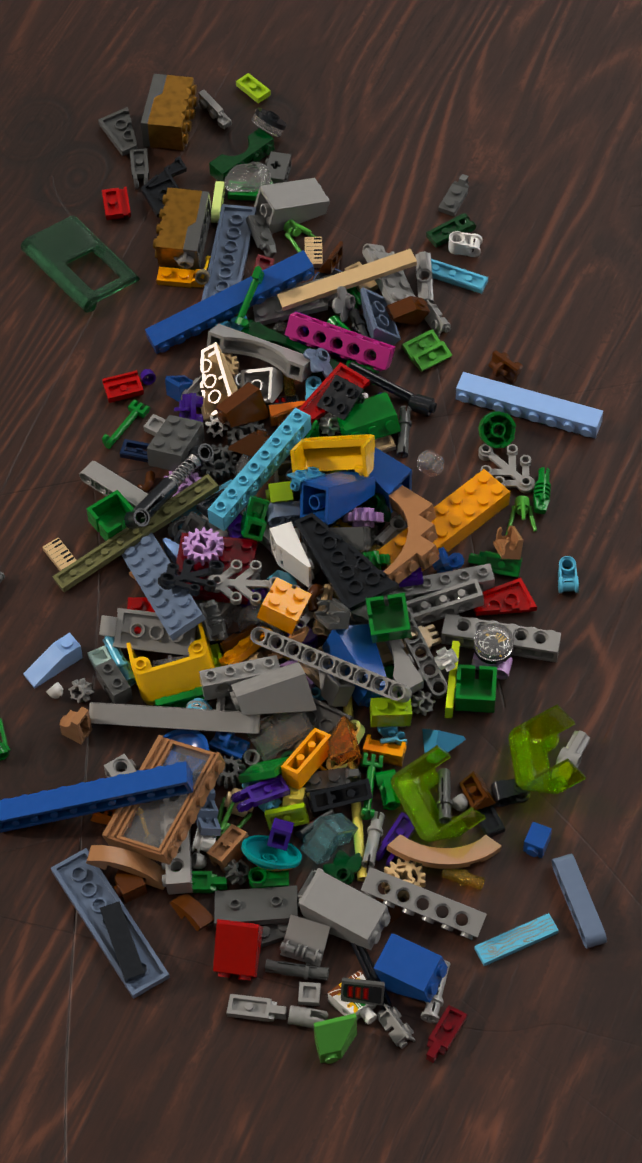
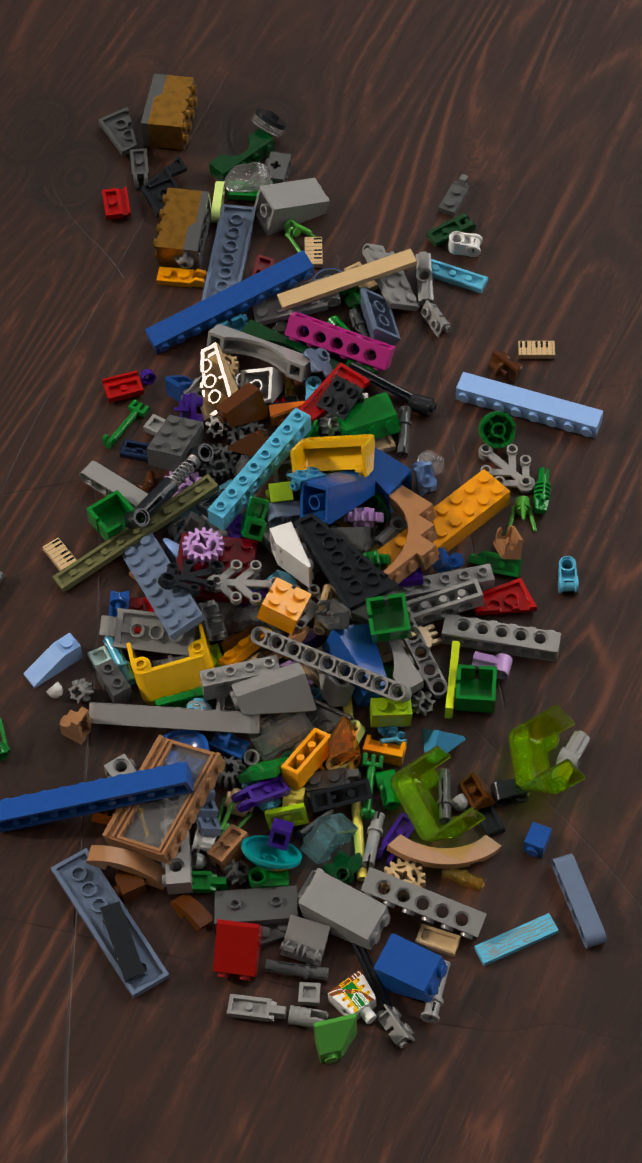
(65, 243): clear green piece -> none
(118, 600): none -> blue hips
(203, 273): dark tan hinge -> none
(214, 109): light grey hinge -> none
(253, 88): lime plate -> none
(257, 277): green hinge -> none
(261, 234): dark grey hinge -> none
(315, 590): reddish brown arm -> none
(333, 259): reddish brown slope -> none
(343, 303): light grey plate -> none
(362, 991): slope -> none
(408, 310): reddish brown slope -> none
(424, 477): none -> medium blue hips
(426, 350): bright green slope -> none
(438, 940): none -> tan tile
(445, 1032): dark red hinge -> none
(446, 659): white gear -> none
(493, 643): clear piece -> none
(536, 349): none -> tan tile

